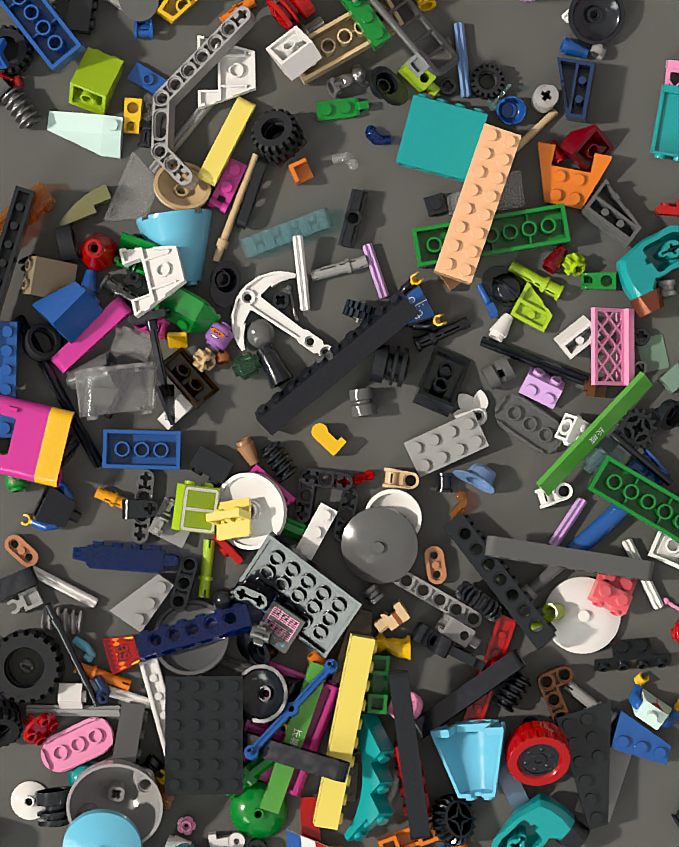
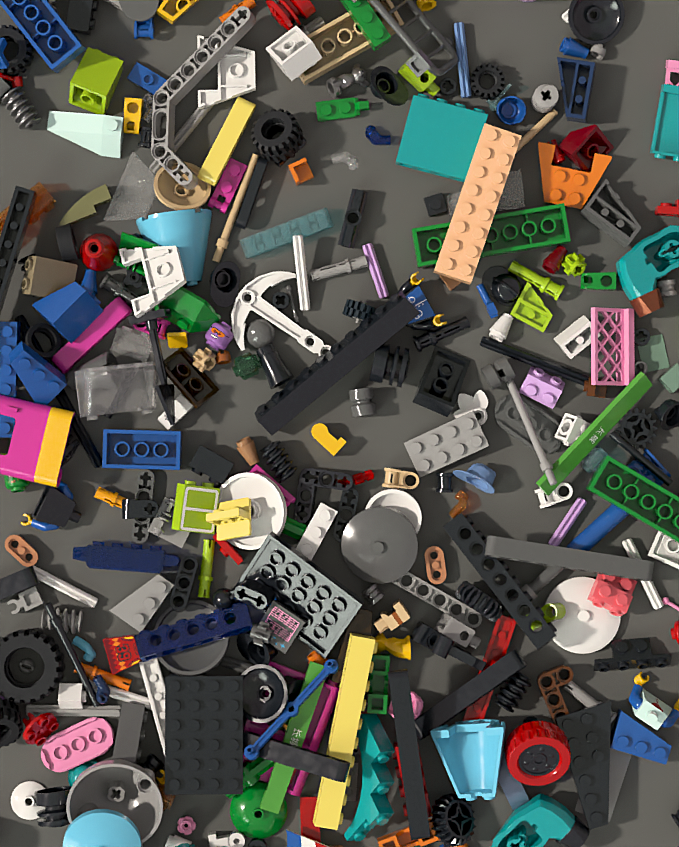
(37, 374): none -> blue wedge
(546, 465): none -> light grey bar

